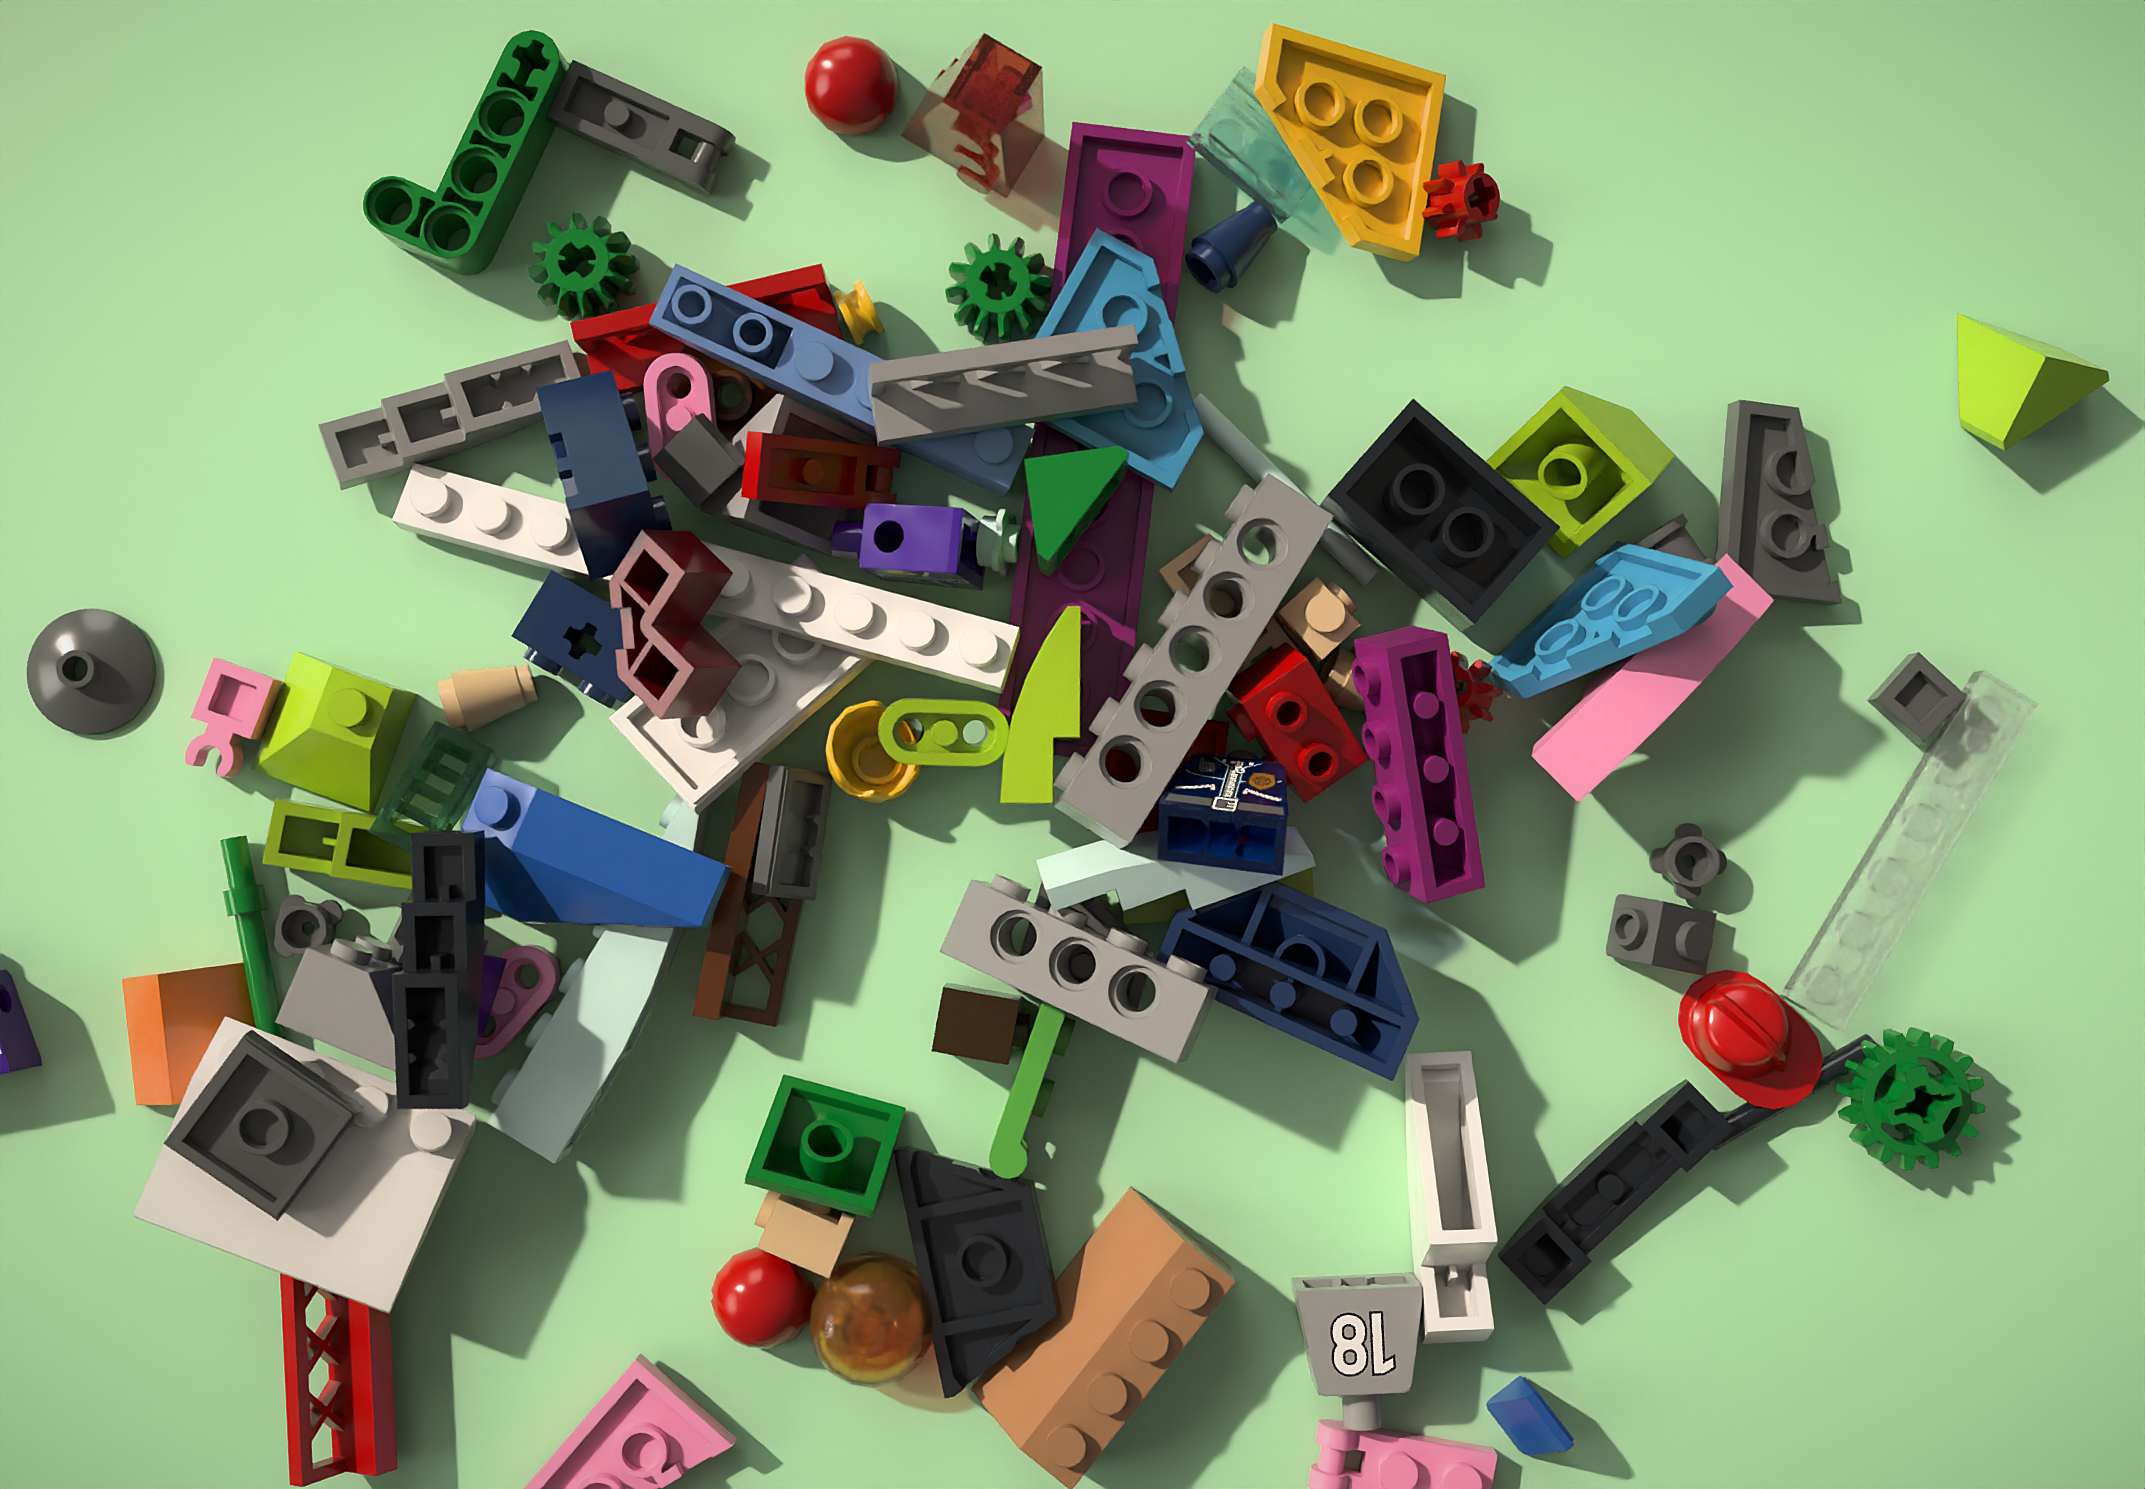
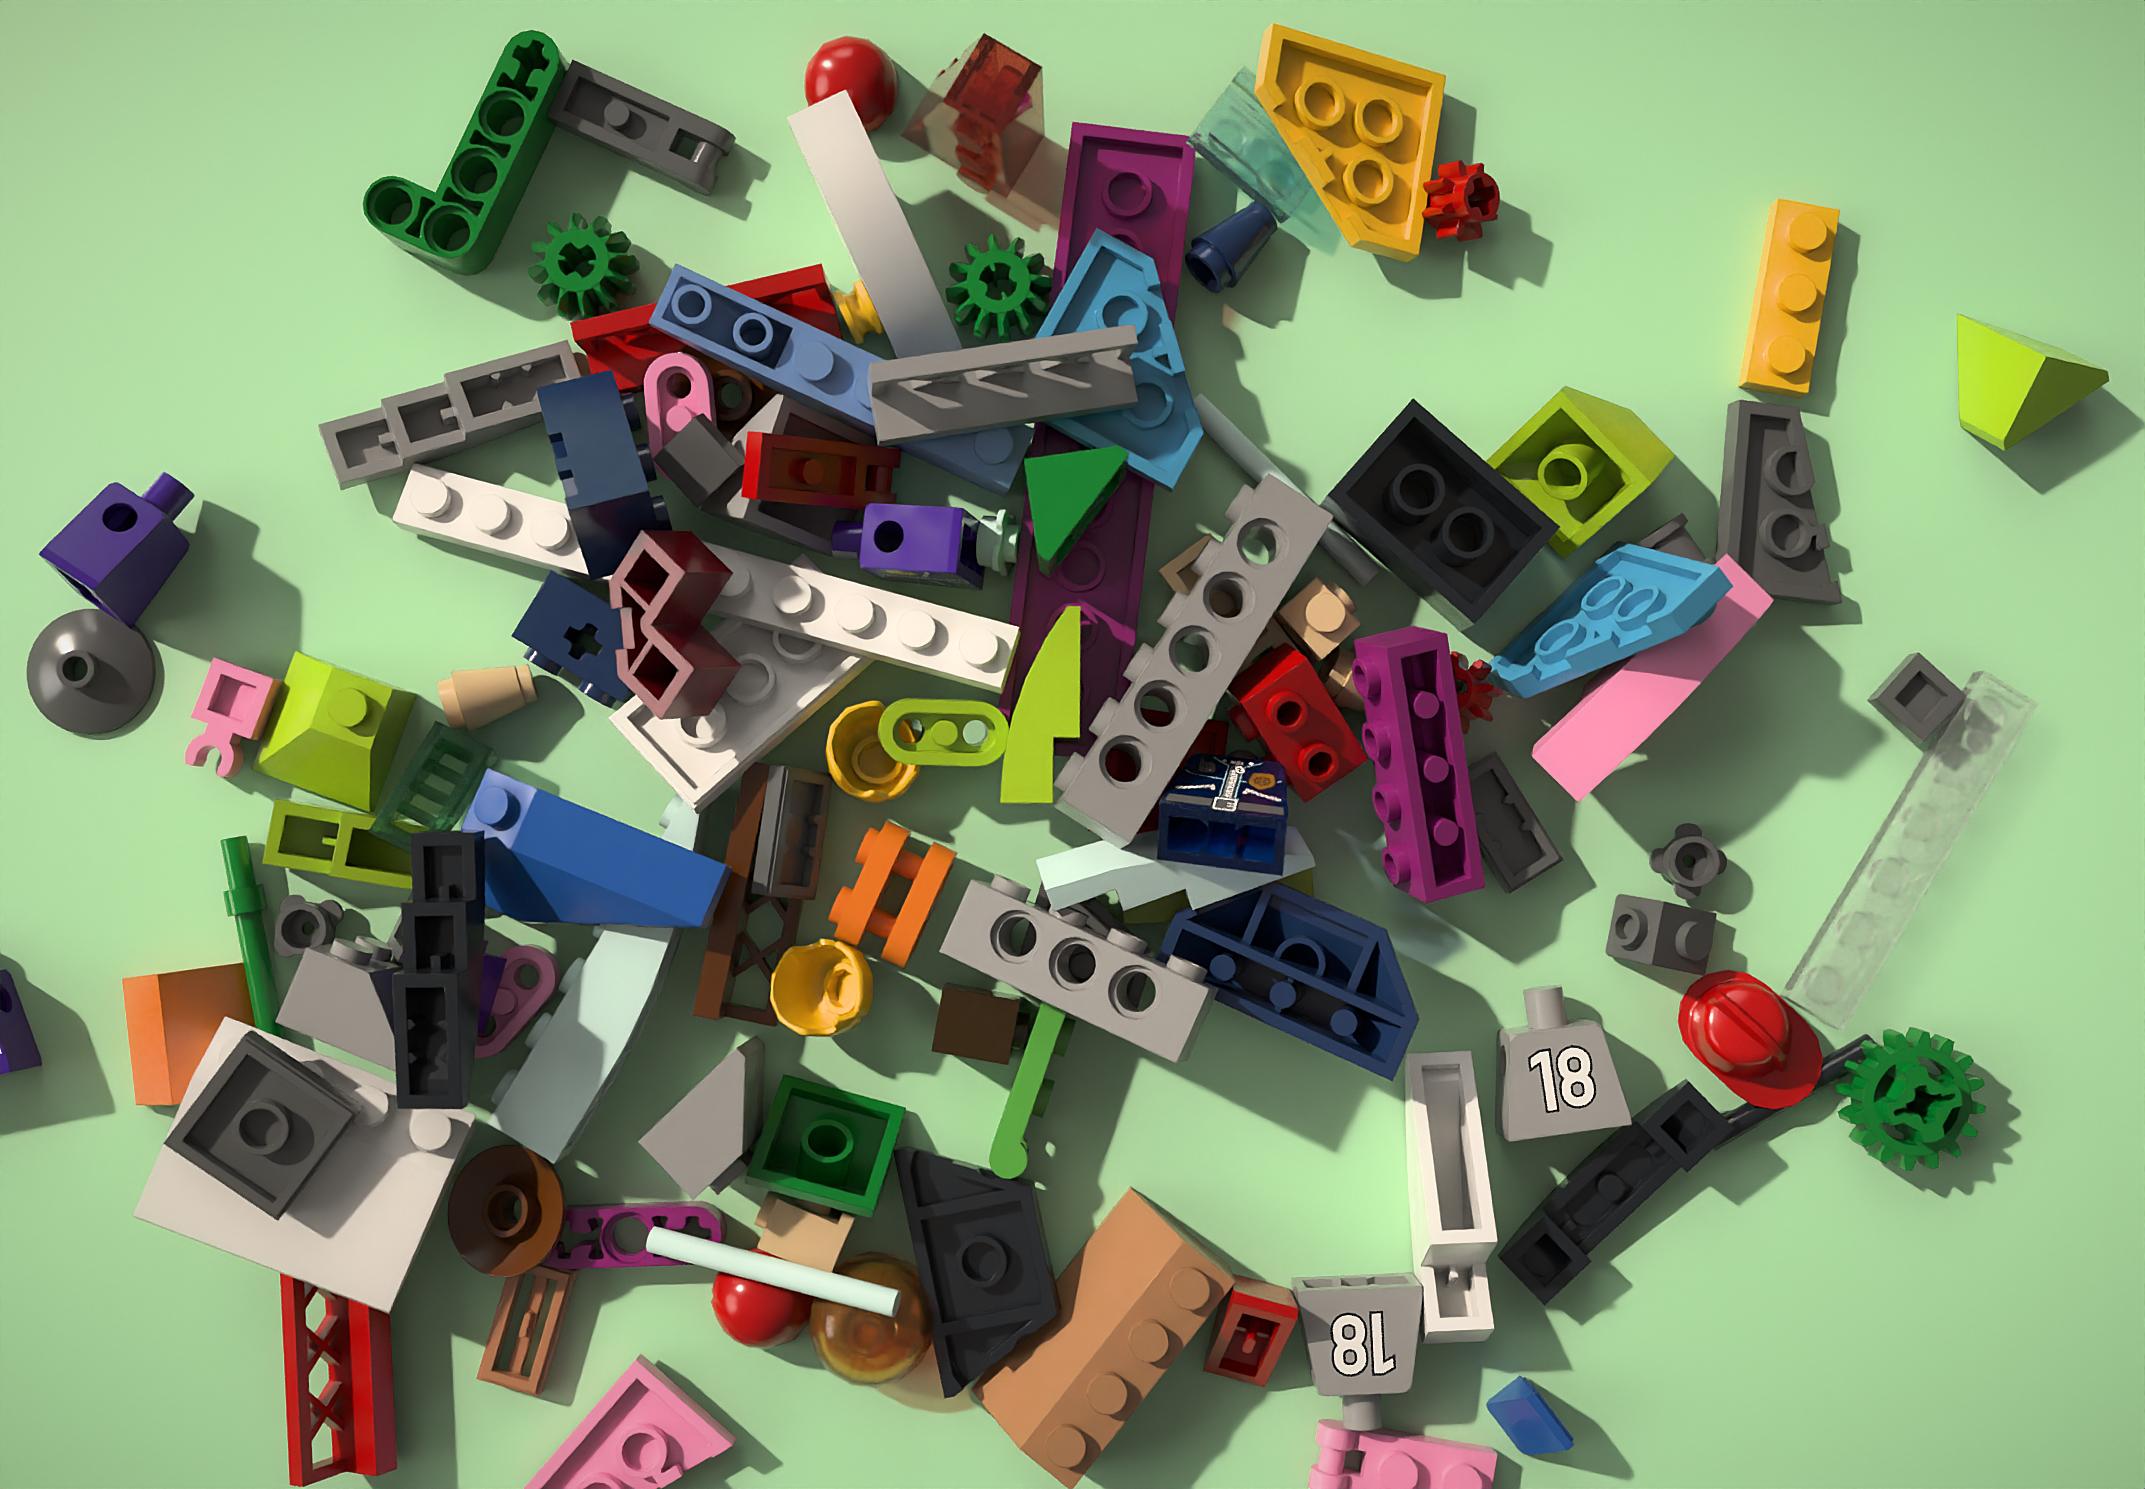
(122, 547): none -> dark purple torso
(484, 1217): none -> reddish brown dish
(513, 1376): none -> nougat tile
(583, 1220): none -> magenta beam
(713, 1126): none -> light grey slope
(774, 1271): none -> light aqua bar
(822, 988): none -> yellow hair
(858, 909): none -> orange brick
(873, 227): none -> white slope
(1250, 1330): none -> red slope
(1507, 827): none -> dark grey plate
(1555, 1073): none -> light grey torso
(1789, 298): none -> yellow plate

